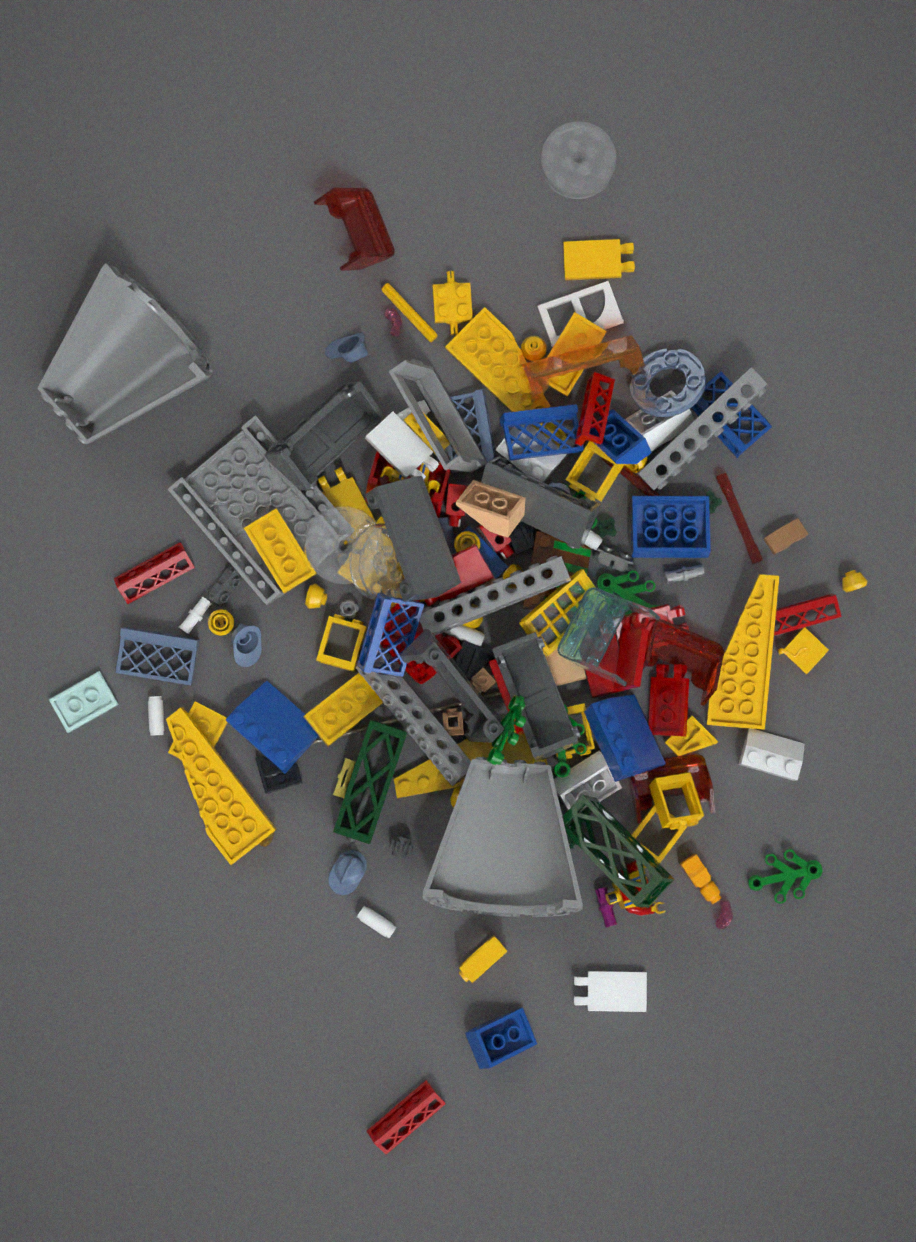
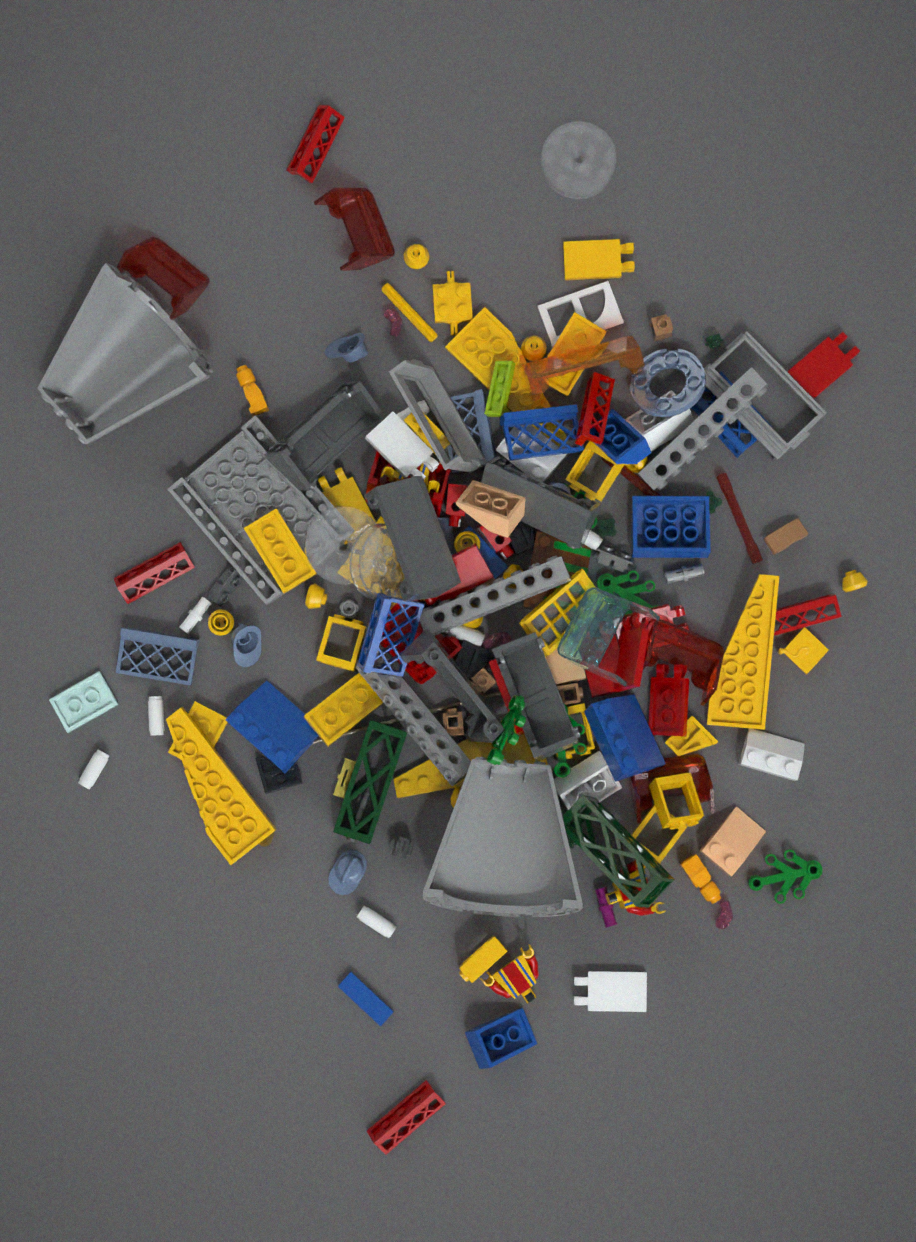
(93, 769): none -> white piece
(167, 270): none -> clear red windscreen
(252, 392): none -> light orange piece
(311, 138): none -> red fence
(365, 998): none -> blue tile
(416, 261): none -> yellow cone
(495, 638): none -> clear pink arm
(500, 389): none -> lime piece
(516, 977): none -> torso
(577, 691): none -> medium nougat window
(662, 327): none -> medium nougat window
(713, 341): none -> clear green plate
(733, 841): none -> light nougat slope
(750, 418): none -> light grey piece
(823, 365): none -> red tile

